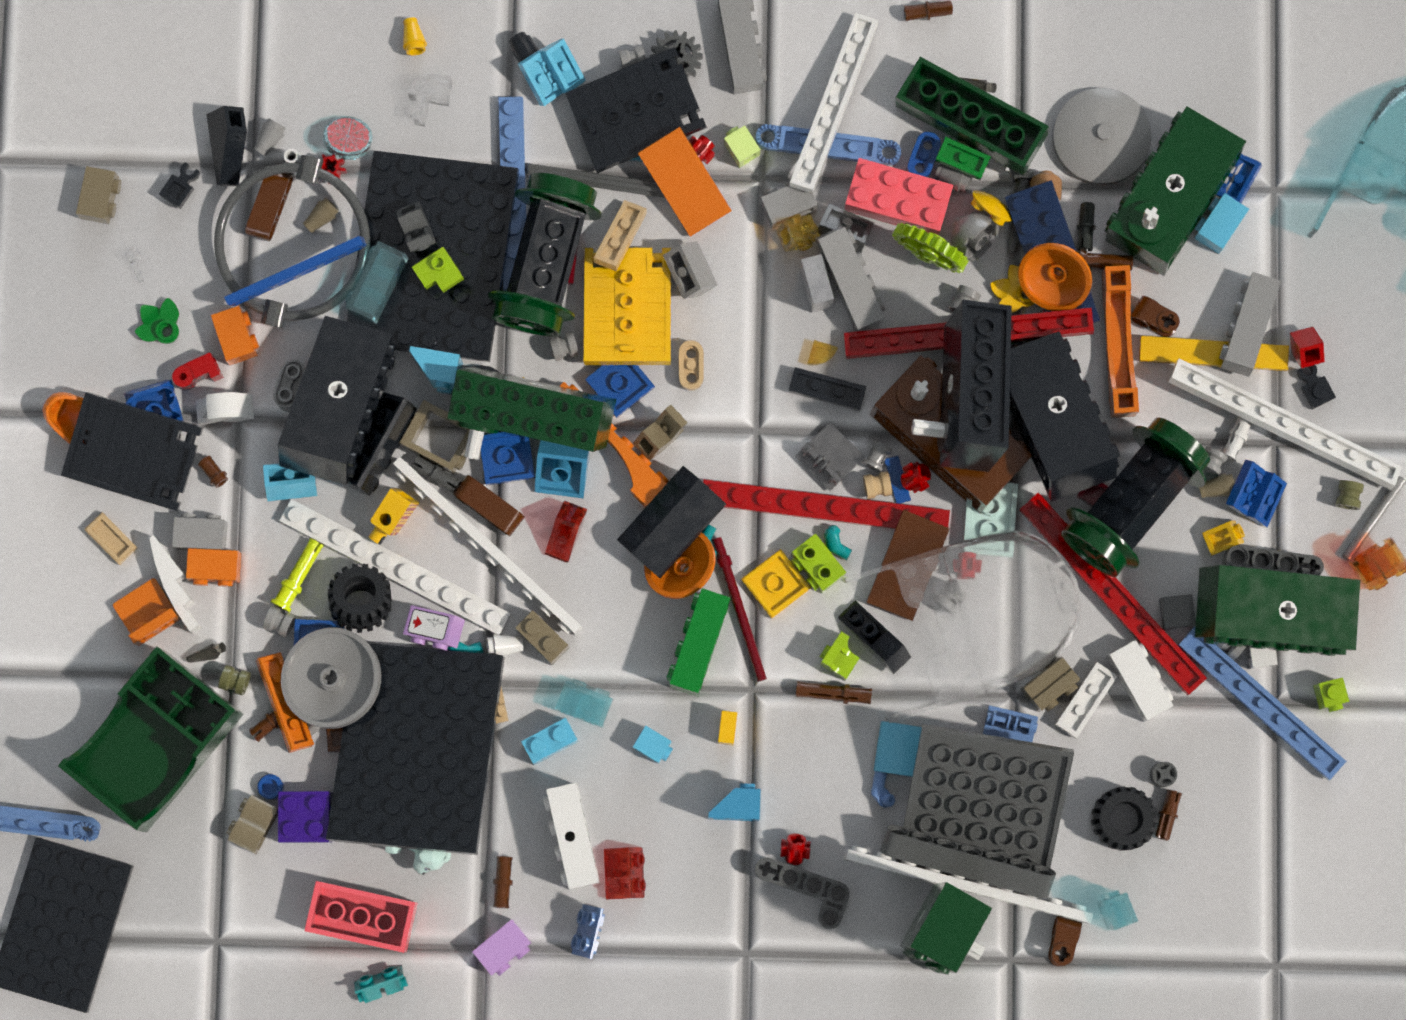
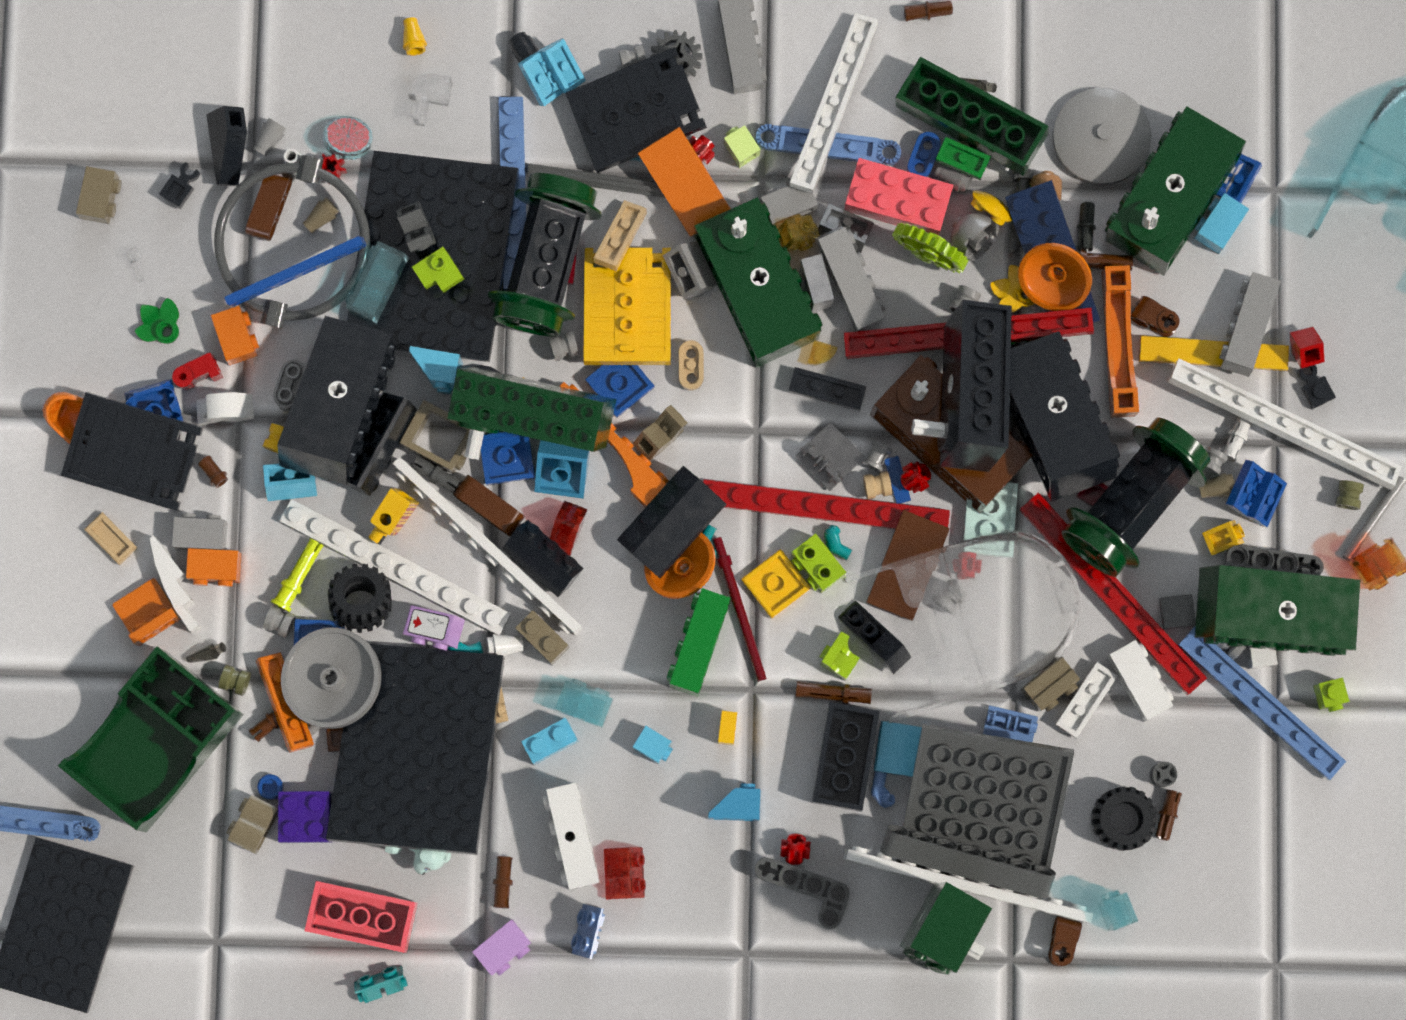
(273, 439): none -> yellow wheel
(543, 558): none -> black brick
(747, 248): none -> dark green piece
(845, 757): none -> black brick

